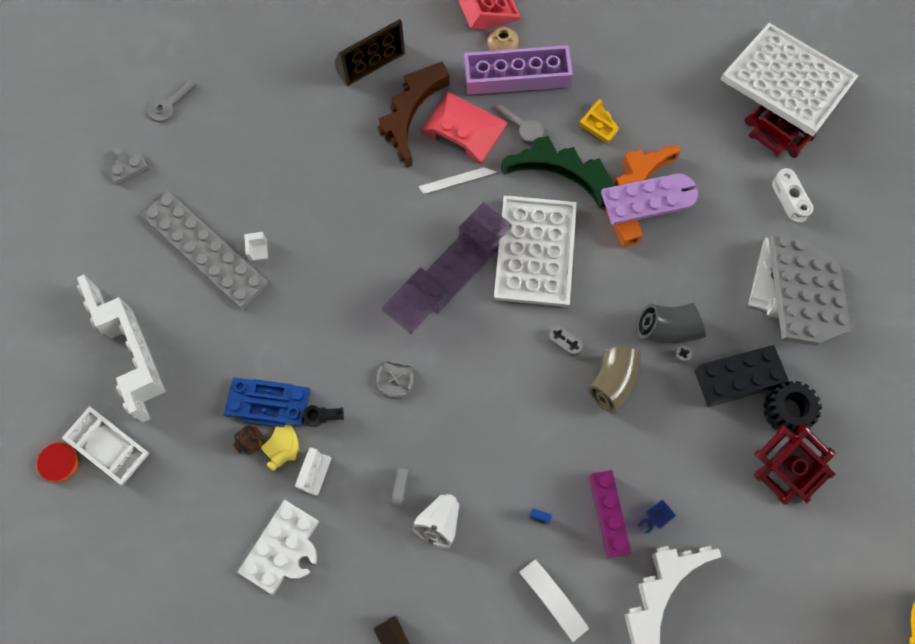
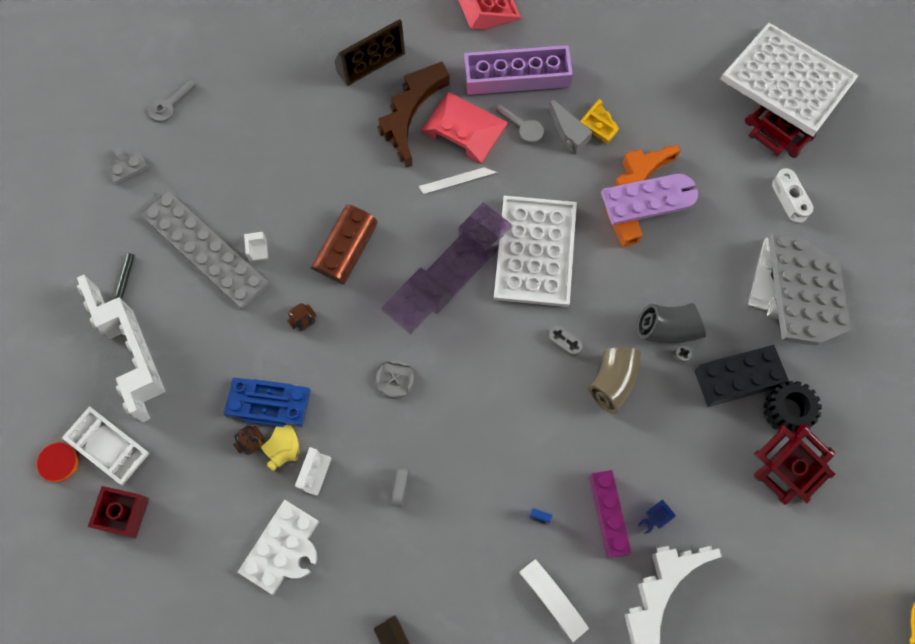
(118, 512): none -> dark red brick
(124, 275): none -> pearl dark grey bar
(301, 317): none -> reddish brown head
(323, 415): black pin -> none
(345, 244): none -> copper container
(438, 521): white cone -> none
(496, 43): tan piece -> none
(543, 156): dark green arch -> none
(571, 130): none -> light grey slope

